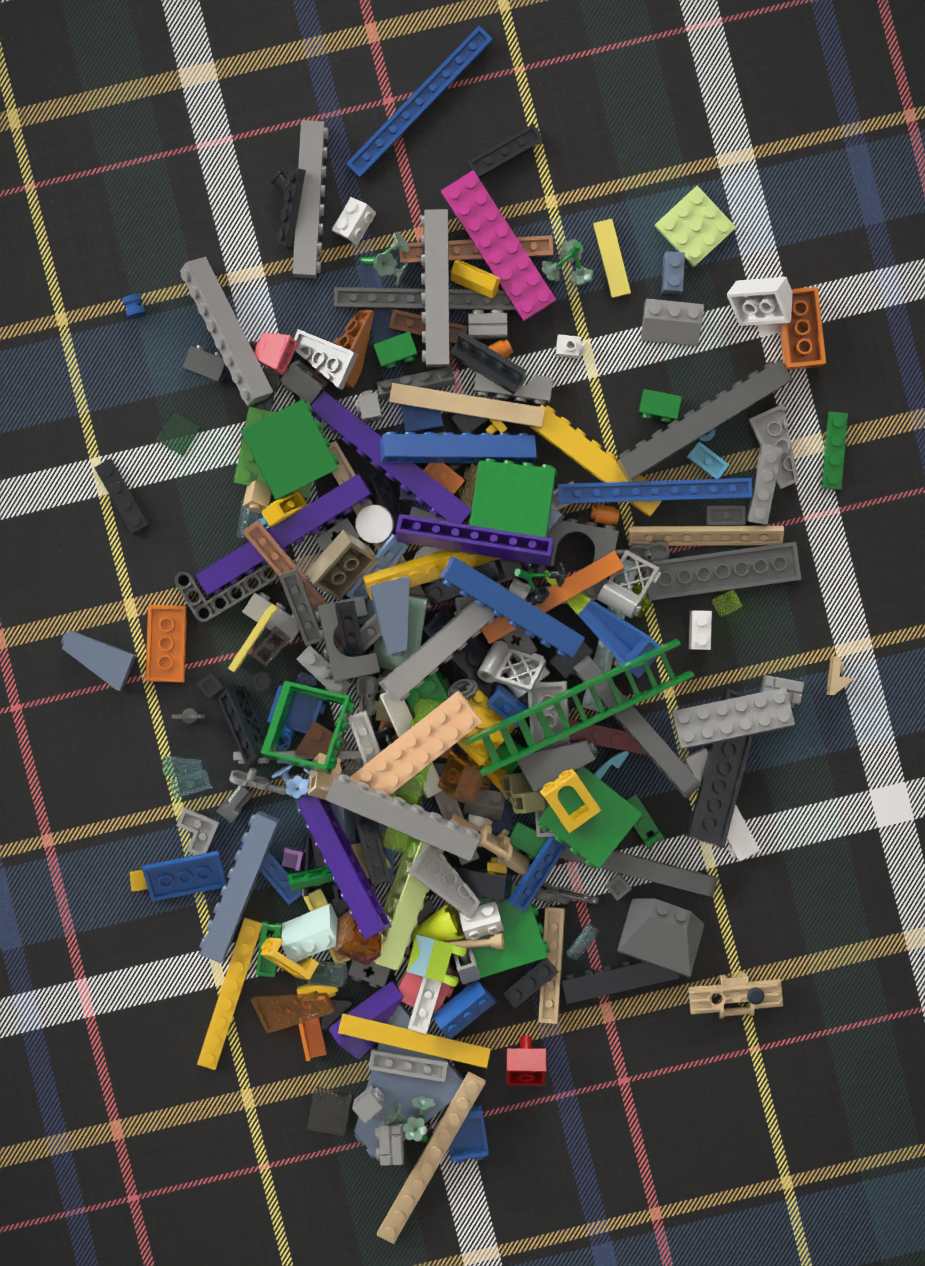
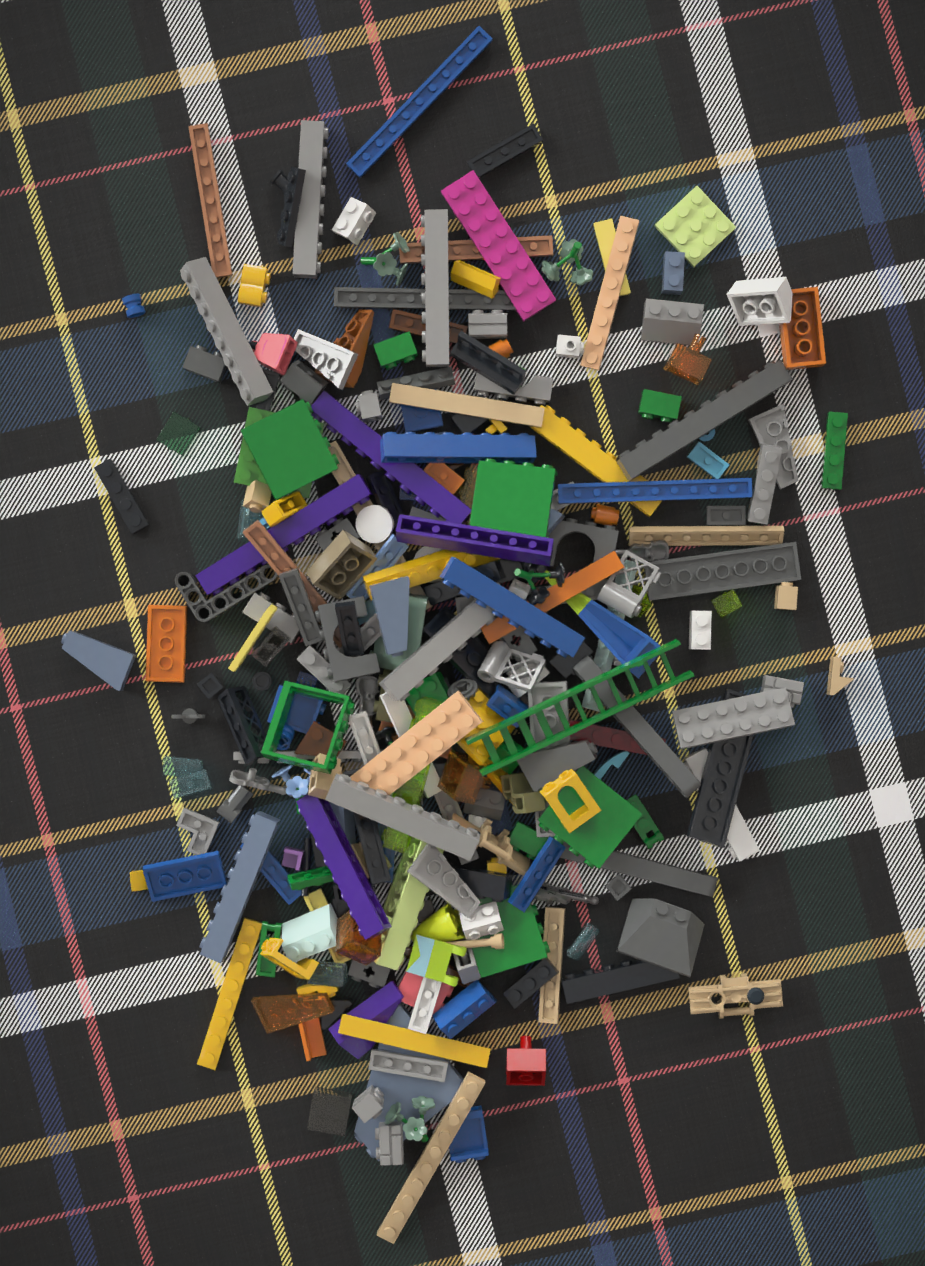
(210, 200): none -> nougat plate
(253, 285): none -> yellow brick
(609, 293): none -> light nougat plate
(688, 361): none -> clear orange brick
(786, 596): none -> tan brick

